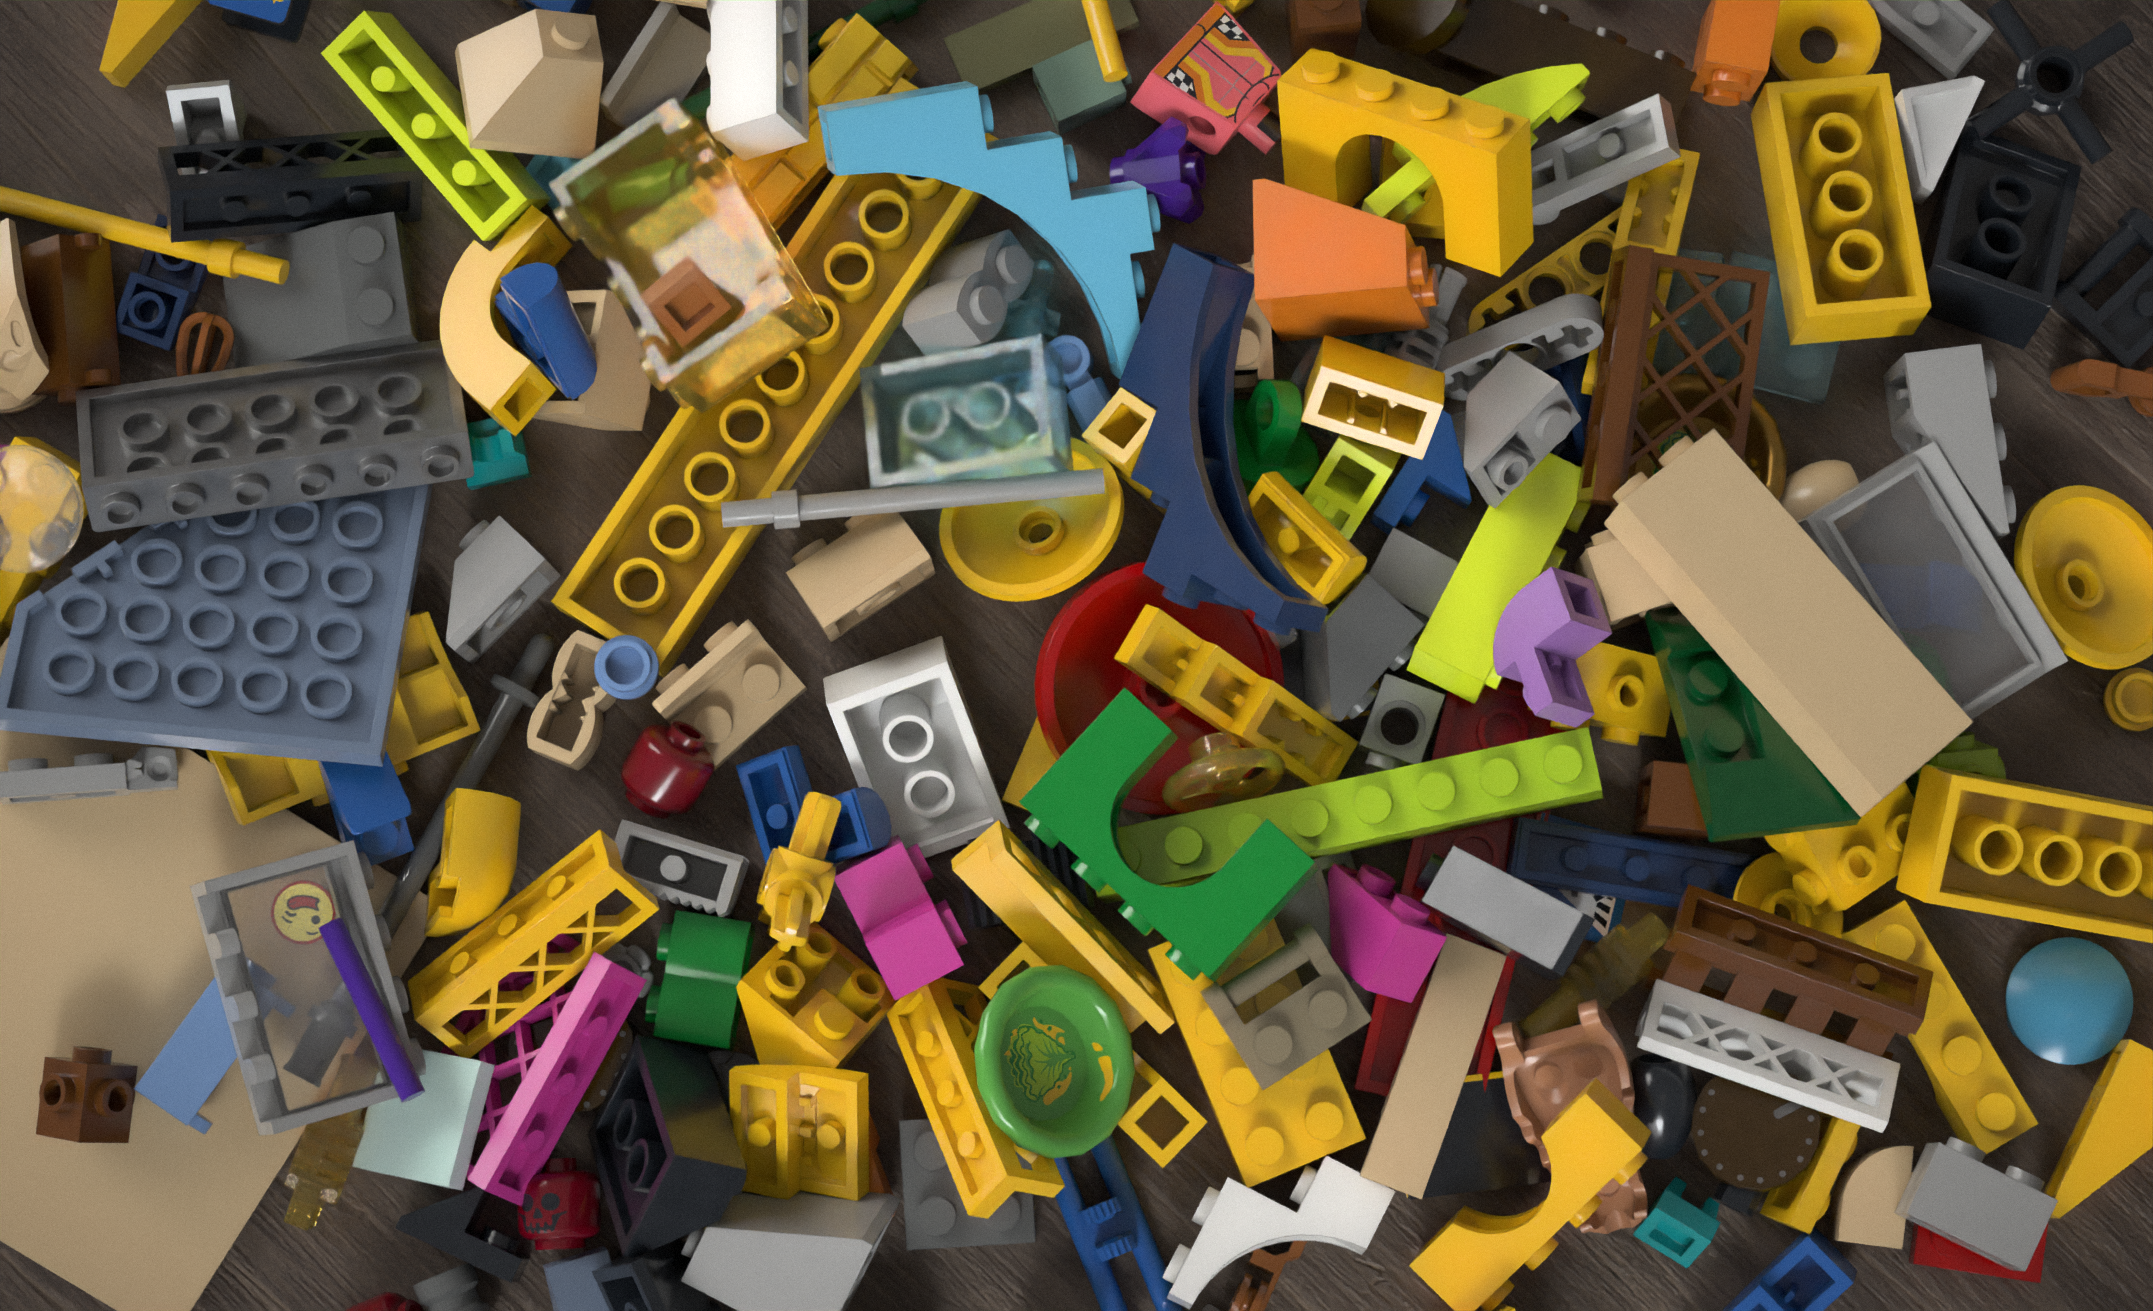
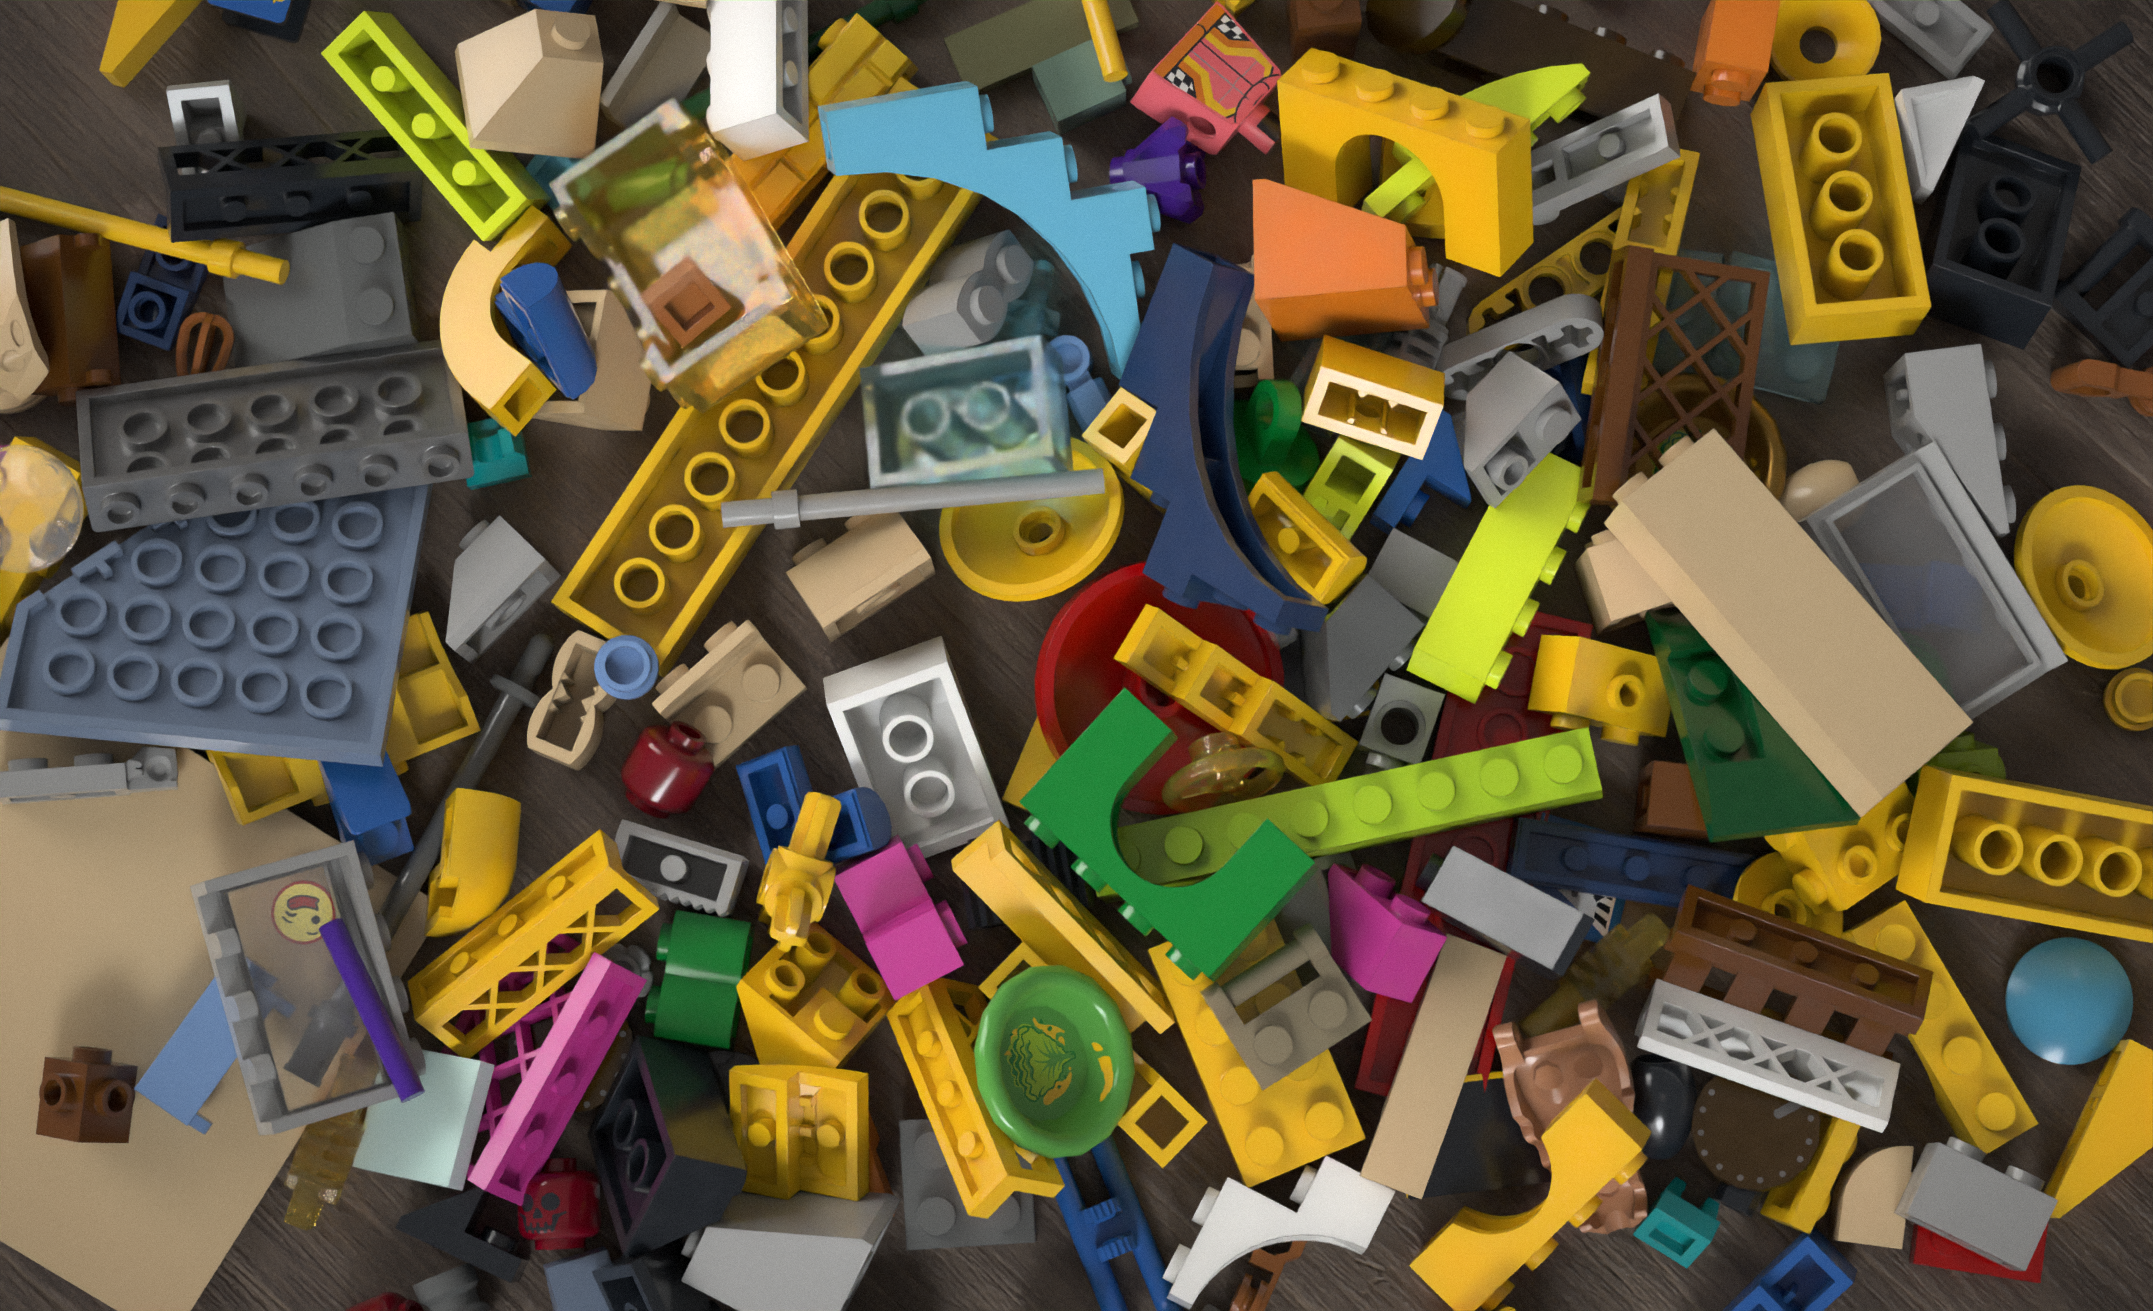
(1541, 638): medium lavender brick -> none

